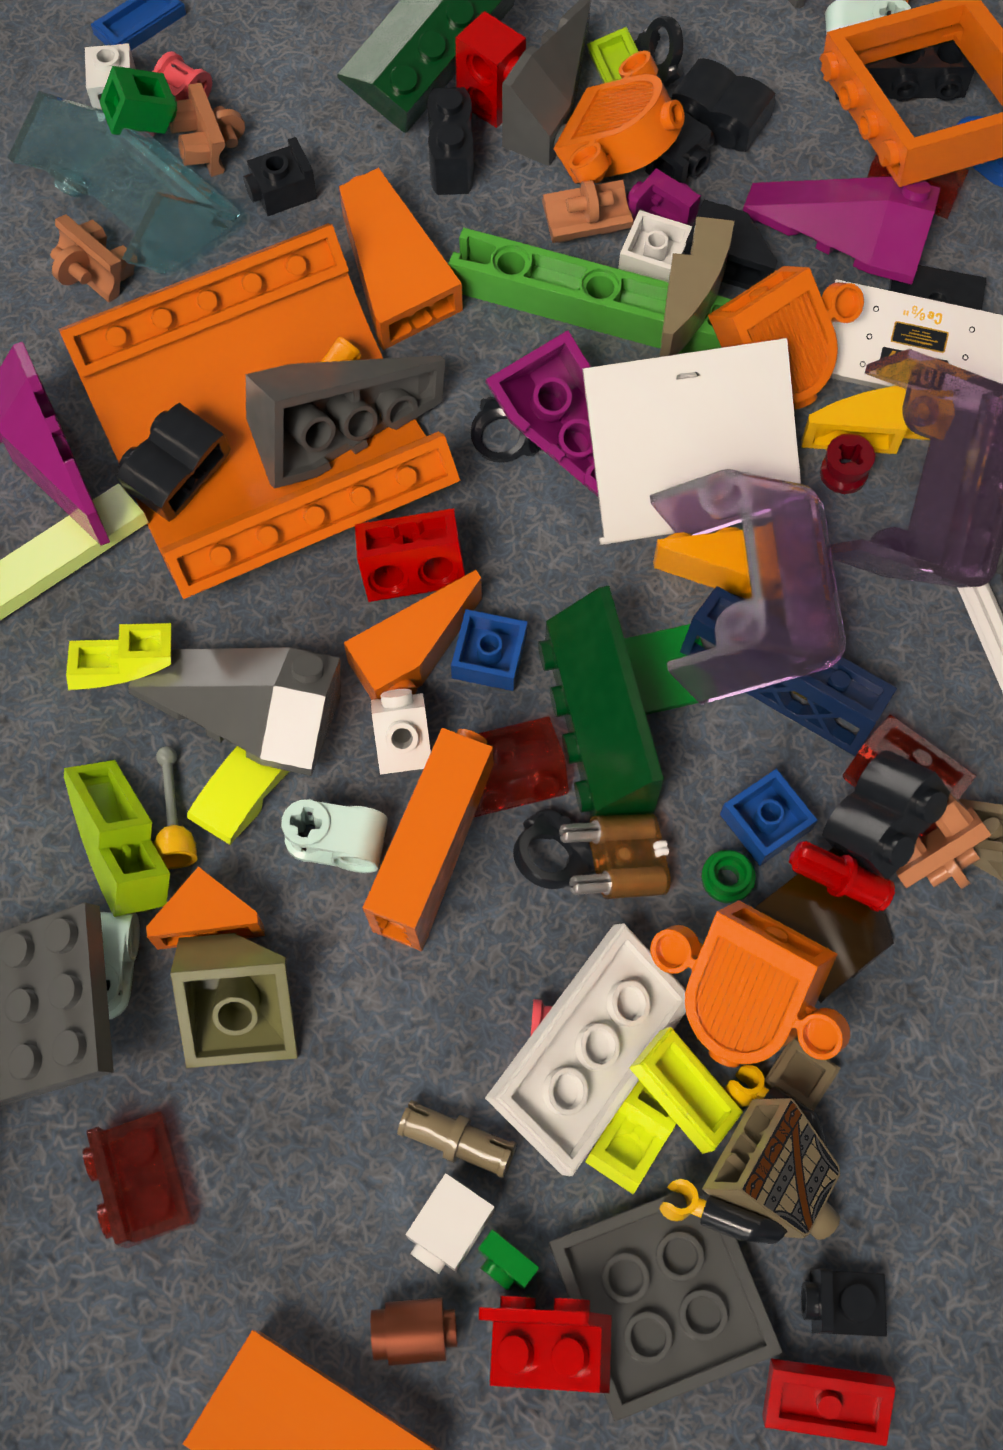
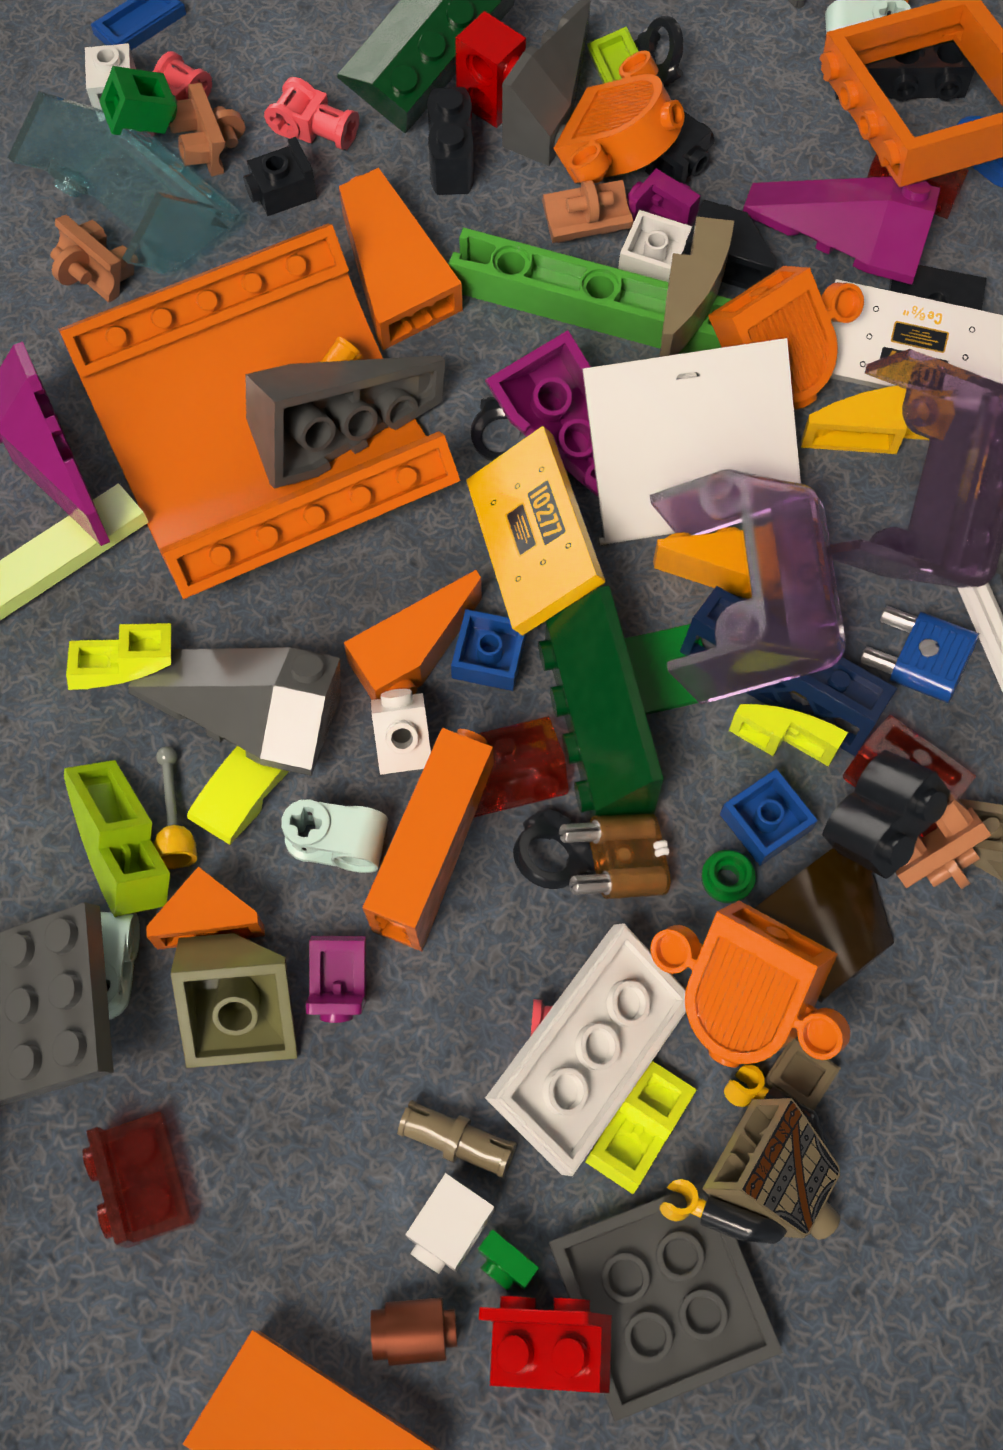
(173, 461): black brick -> none
(310, 115): none -> coral connector
(337, 977): none -> magenta bracket
(409, 554): red brick -> none
(534, 531): none -> yellow tile
(686, 1090): neon yellow tile -> none
(727, 103): black brick -> none
(771, 725): none -> neon yellow slope
(828, 1402): red plate -> none
(842, 876): red axle -> none
(845, 1303): black bracket -> none
(849, 476): dark red wheel -> none
(931, 656): none -> blue piece

